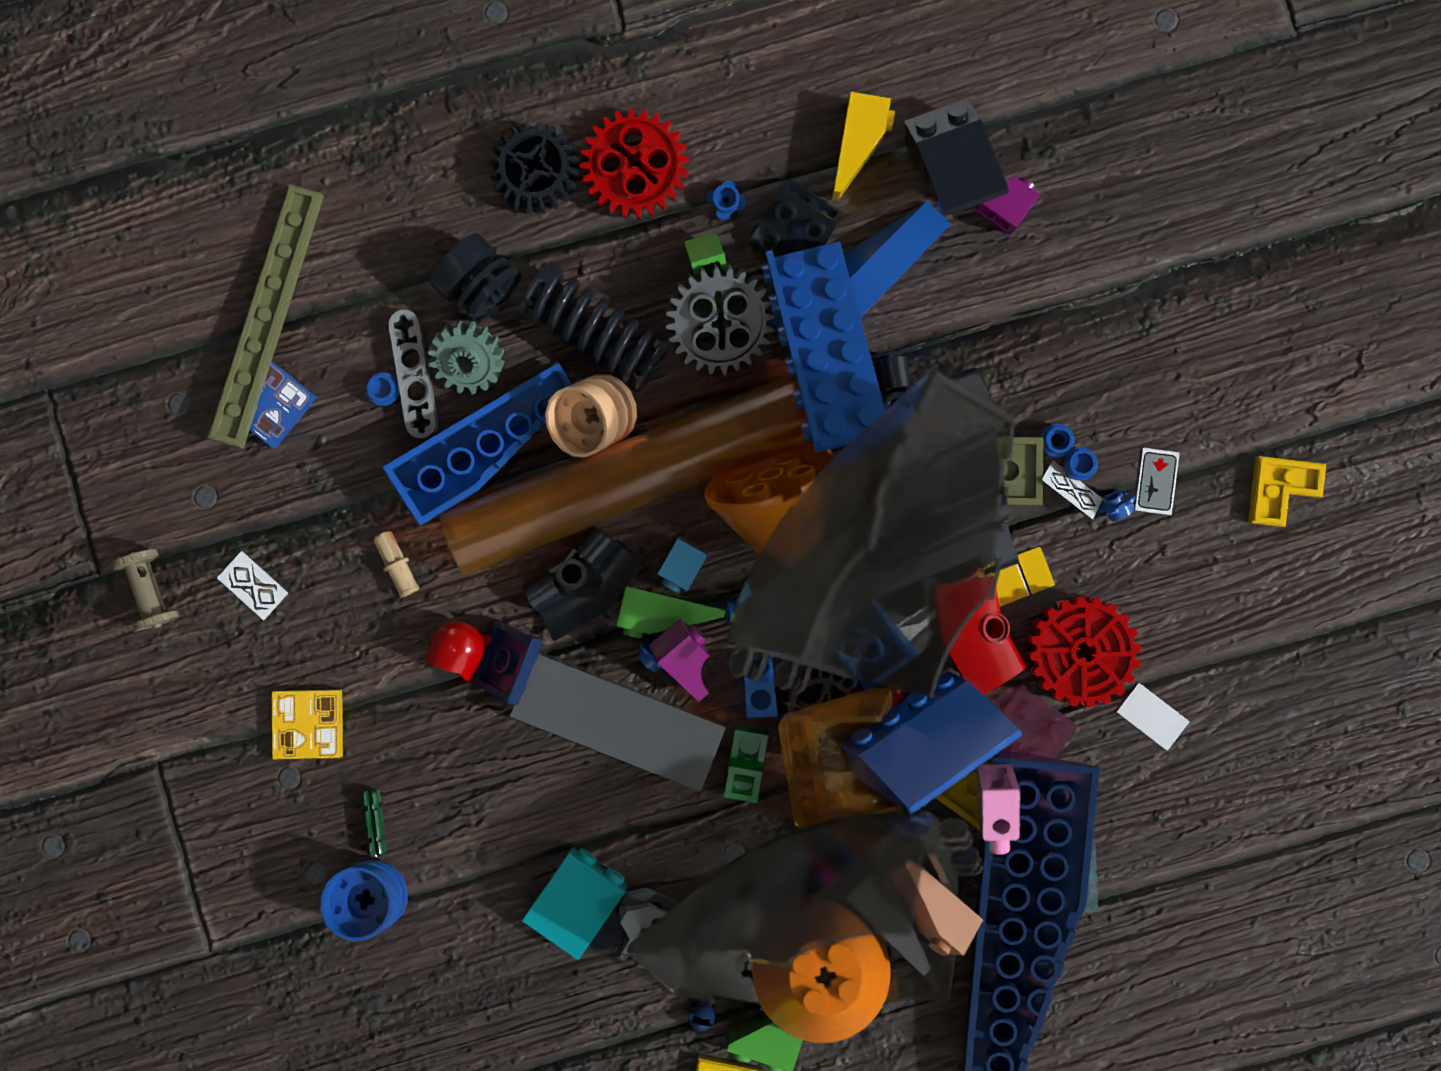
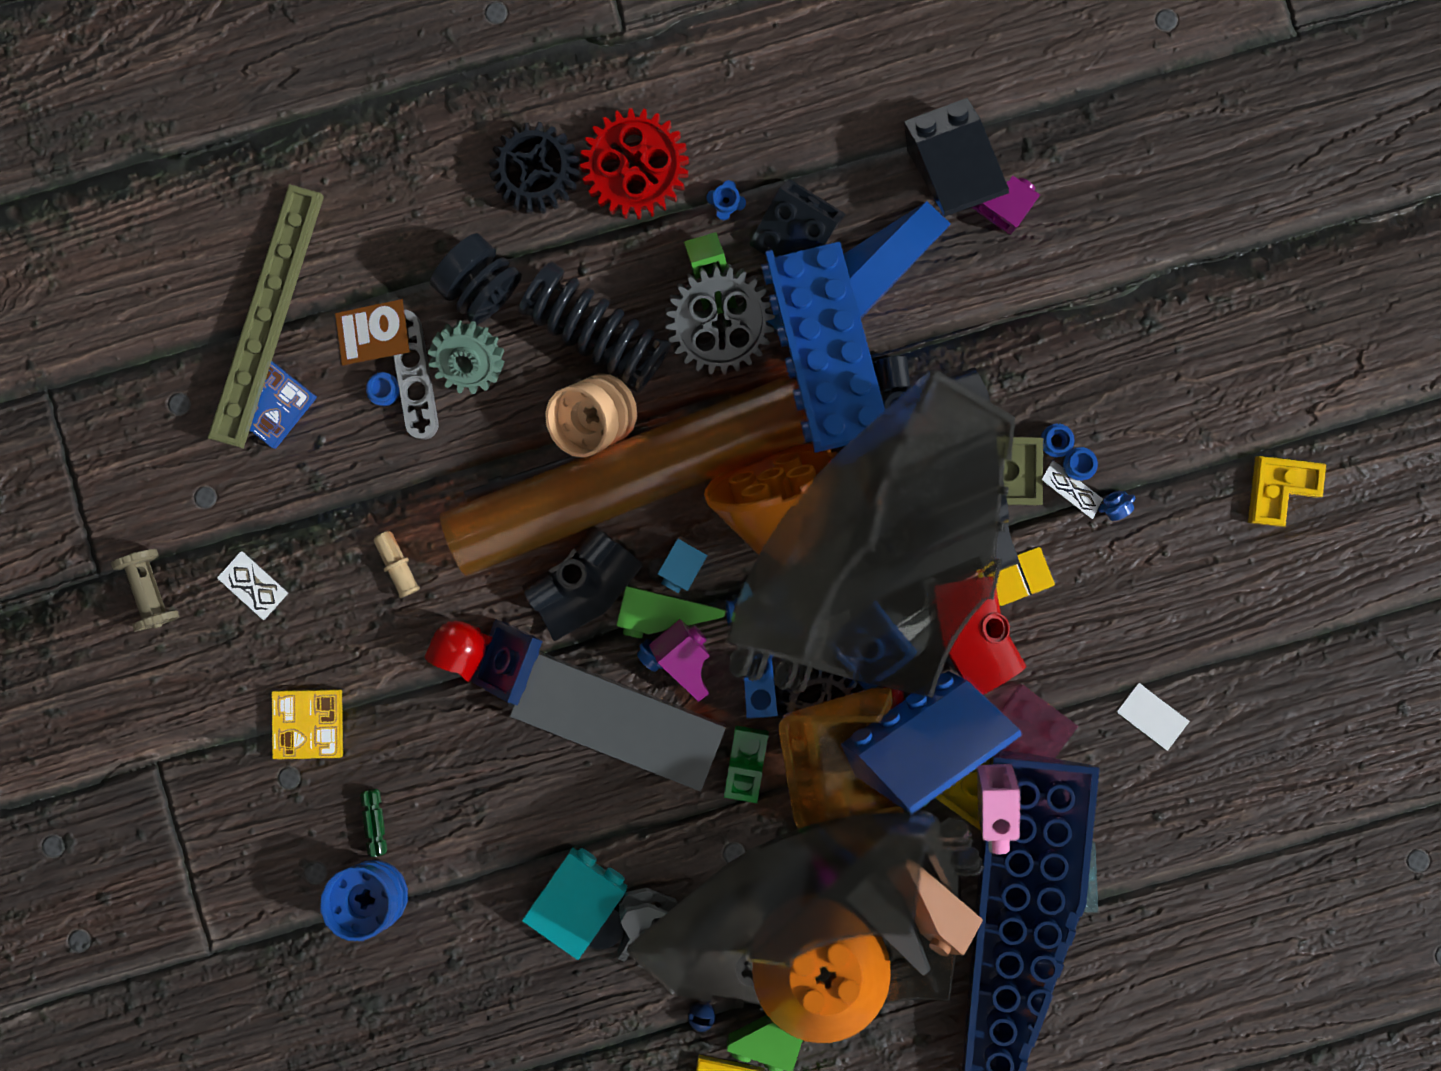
(372, 332): none -> sticker
(473, 449): blue wedge -> none
(863, 132): yellow slope -> none
(1109, 656): red piece -> none
(1157, 481): sticker -> none

